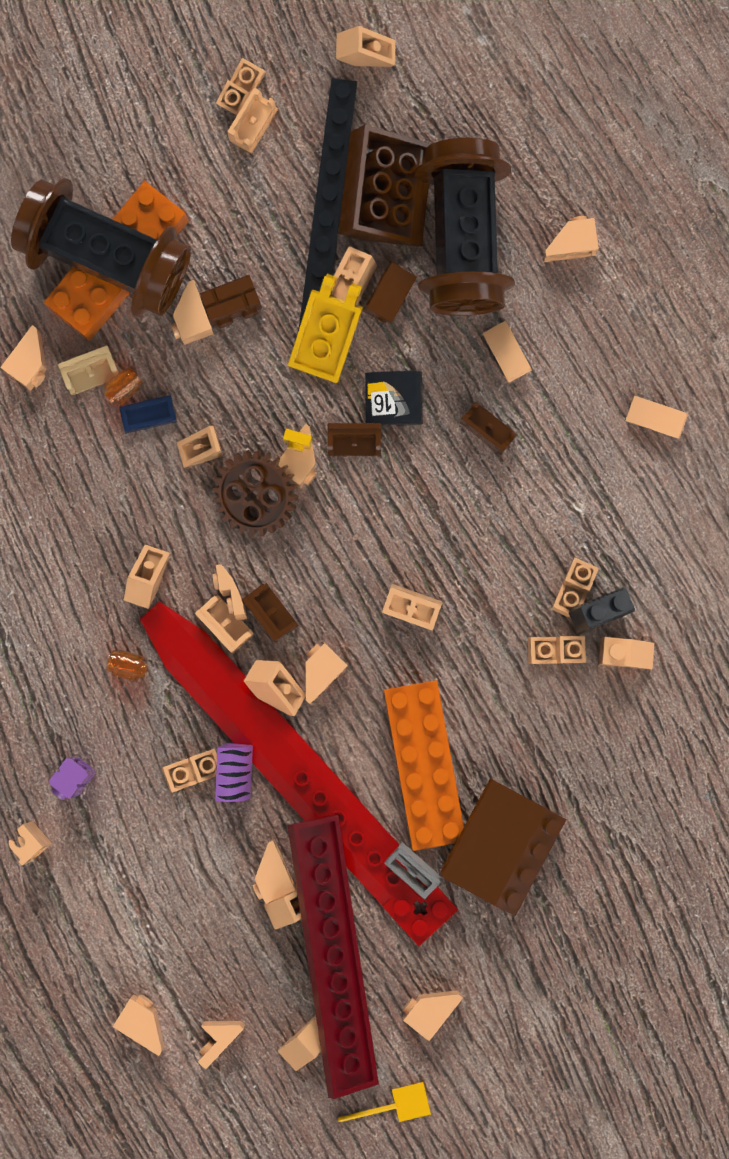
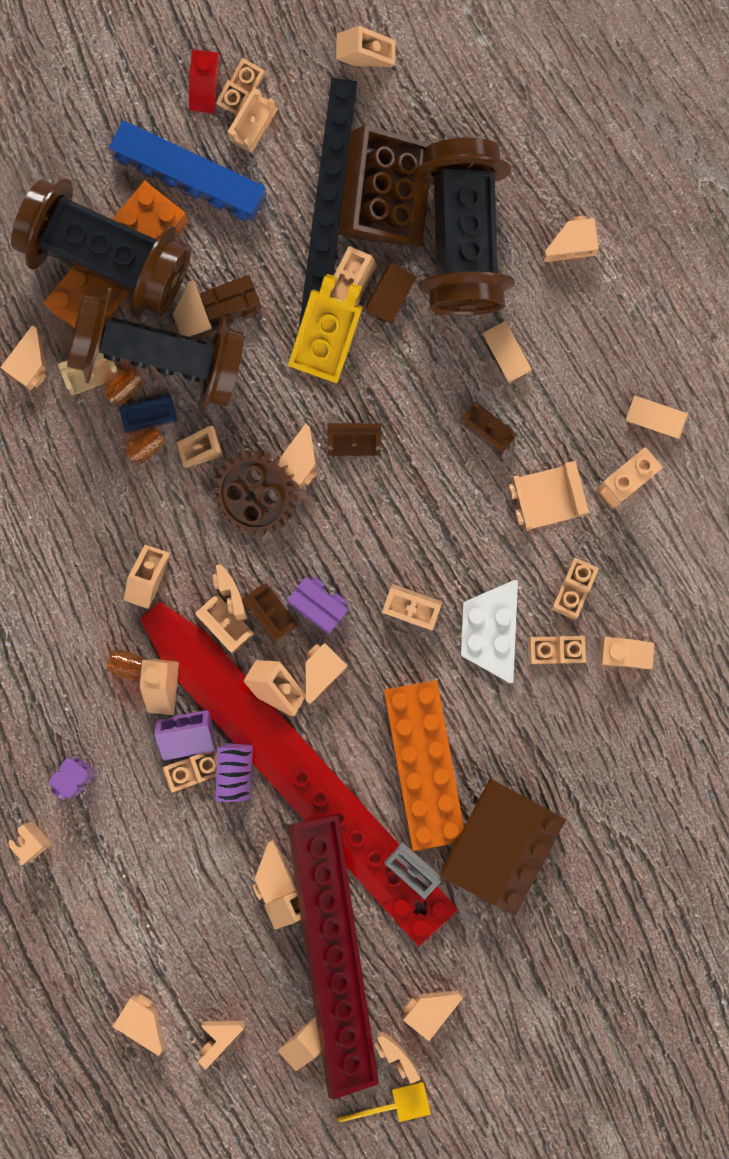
(144, 445): none -> clear orange brick
(159, 685): none -> light nougat slope
(165, 350): none -> brick
(185, 735): none -> medium lavender brick
(188, 171): none -> blue brick
(204, 81): none -> red slope
(297, 441): yellow plate -> none
(318, 605): none -> medium lavender brick
(393, 1051): none -> light nougat slope
(394, 398): slope -> none
(491, 630): none -> white wing
(548, 496): none -> light nougat panel
(601, 610): black brick -> none
(628, 478): none -> light nougat panel

